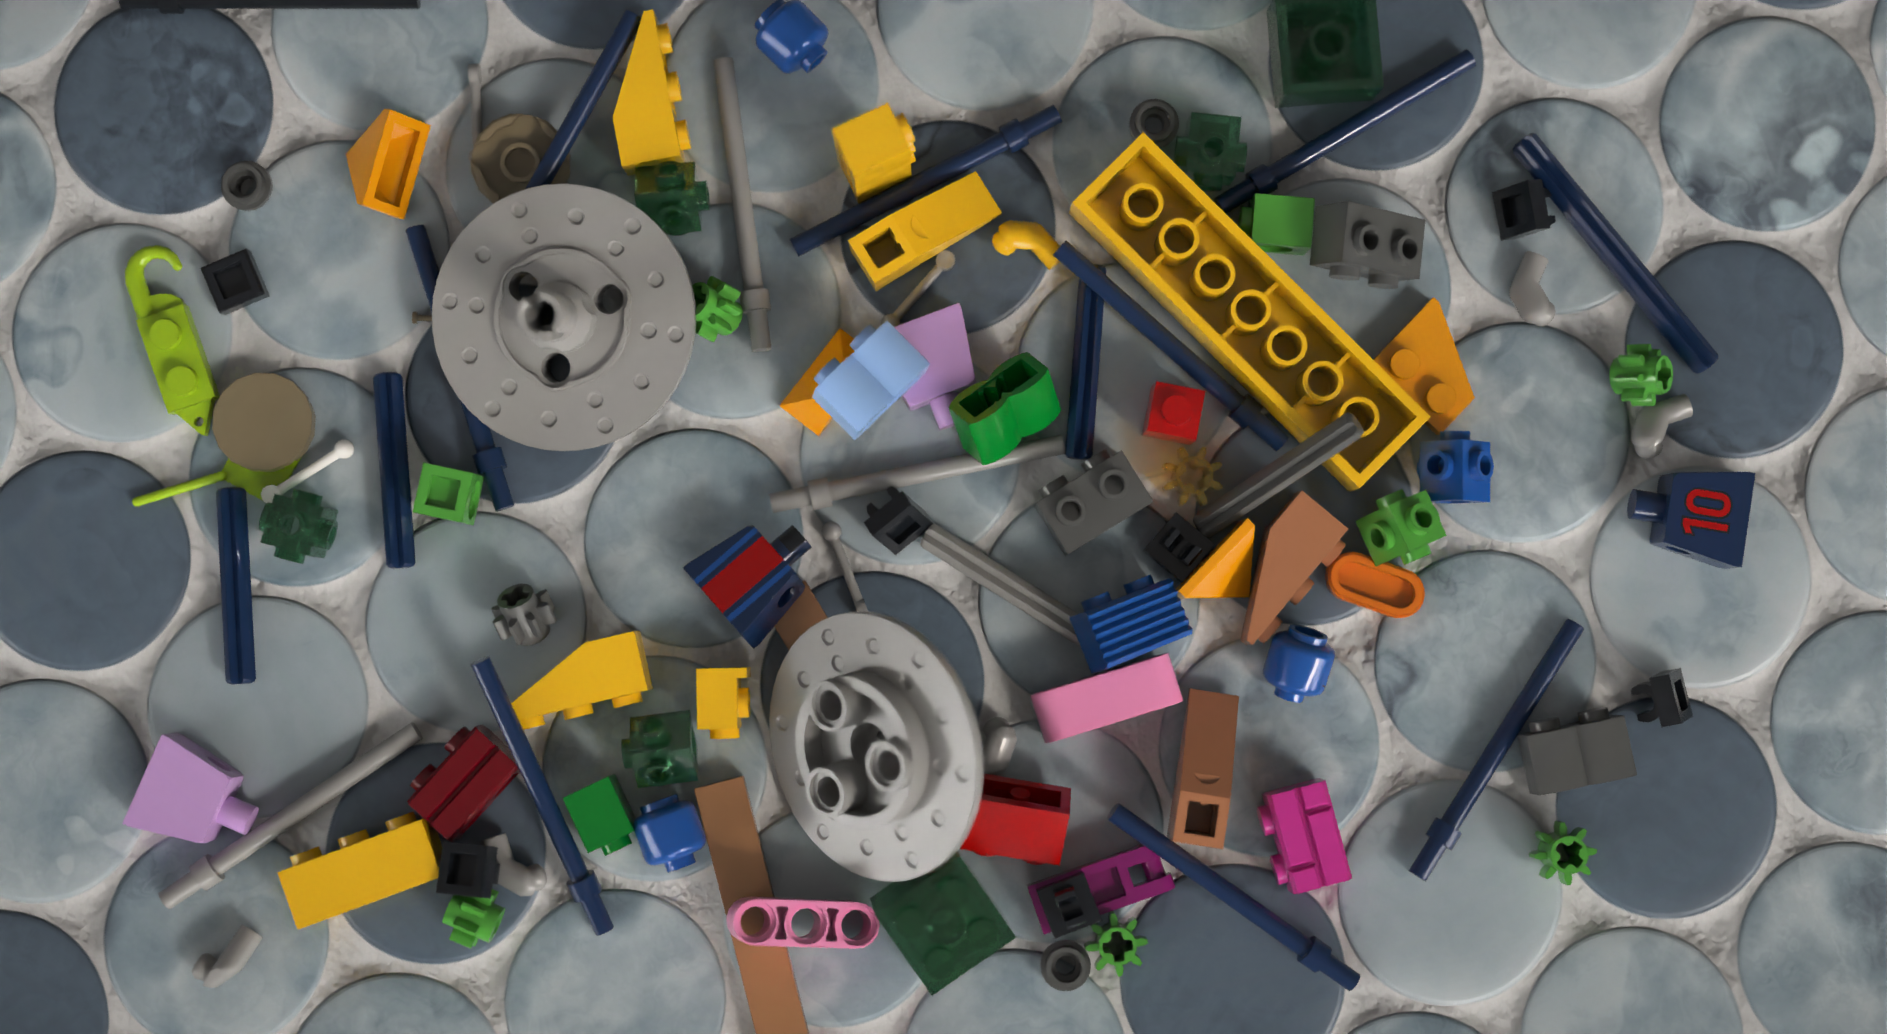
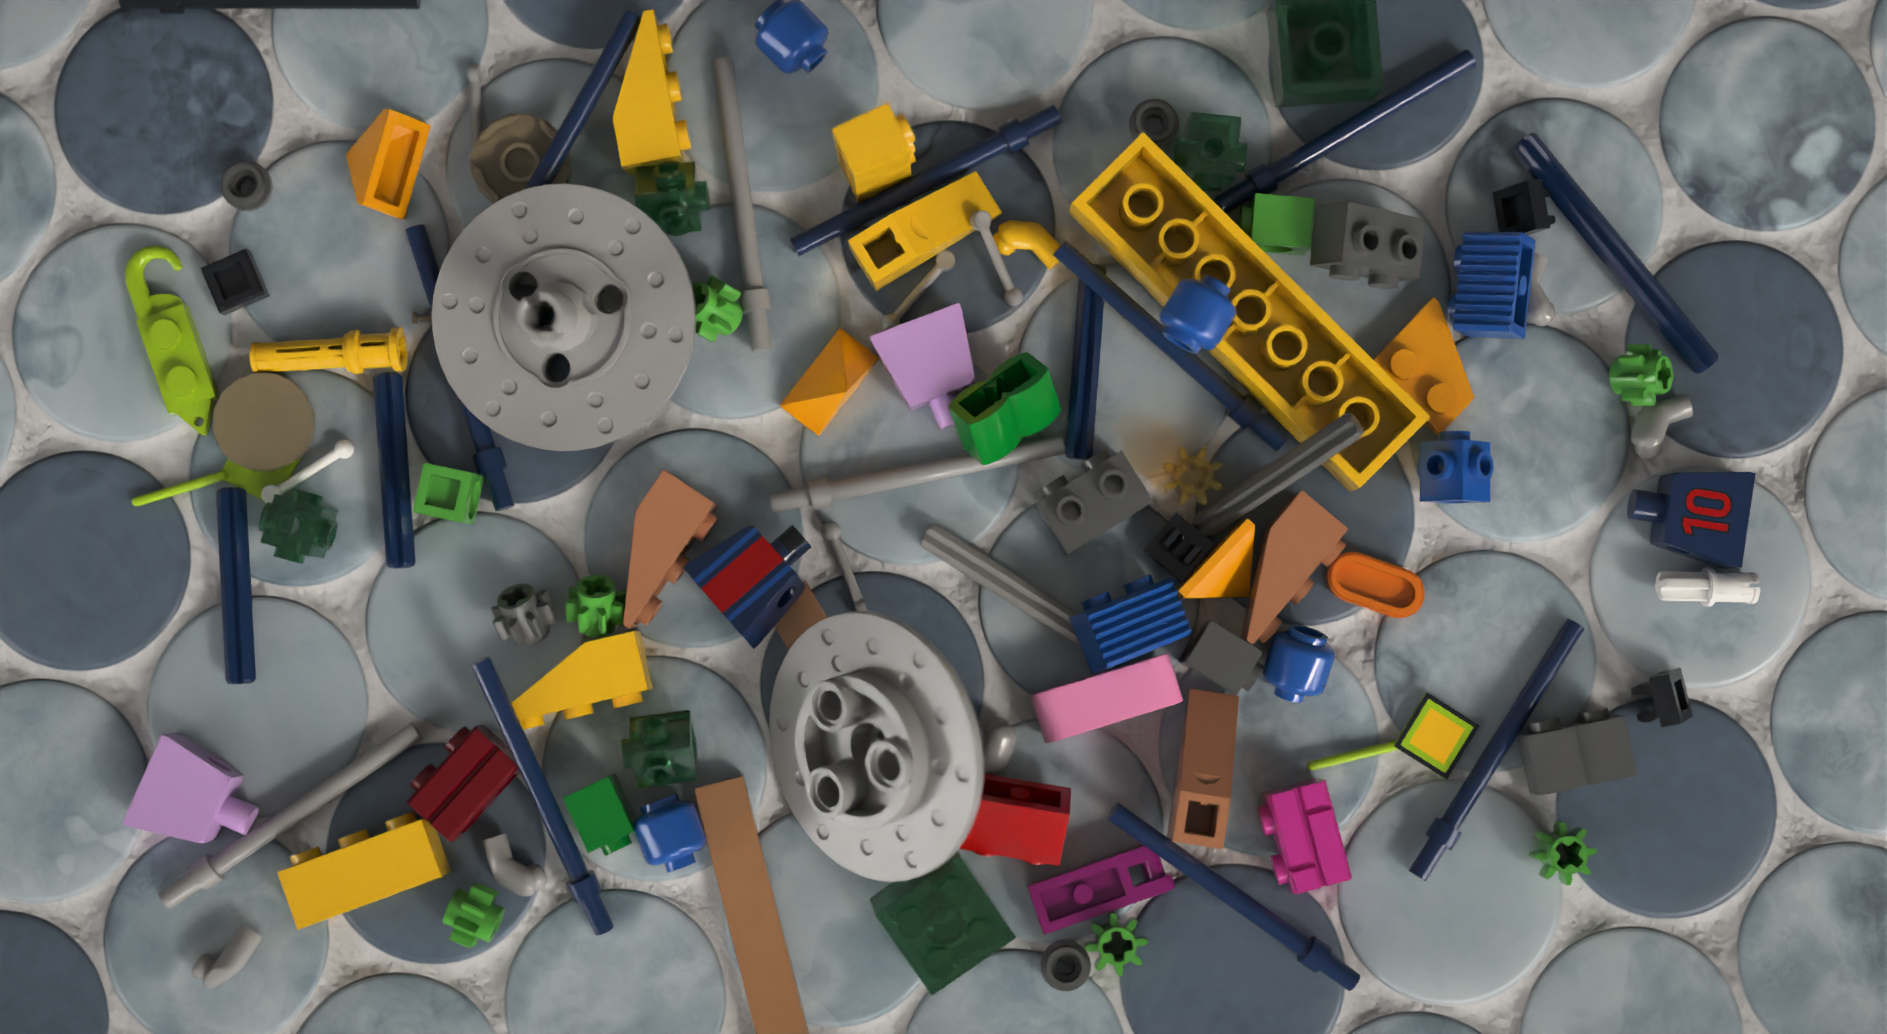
(352, 352): none -> yellow pin
(467, 870): black tile -> none
(596, 606): none -> bright green gear
(663, 532): none -> nougat slope
(722, 700): yellow brick -> none
(826, 928): bright pink beam -> none
(869, 379): light blue brick -> none
(897, 521): black tile -> none
(981, 222): none -> light grey hinge
(1068, 904): black tile -> none
(1173, 413): red brick -> none
(1197, 314): none -> blue head
(1223, 658): none -> dark grey brick
(1401, 527): bright green brick -> none
(1432, 736): none -> piece
(1492, 284): none -> blue brick
(1707, 586): none -> white axle

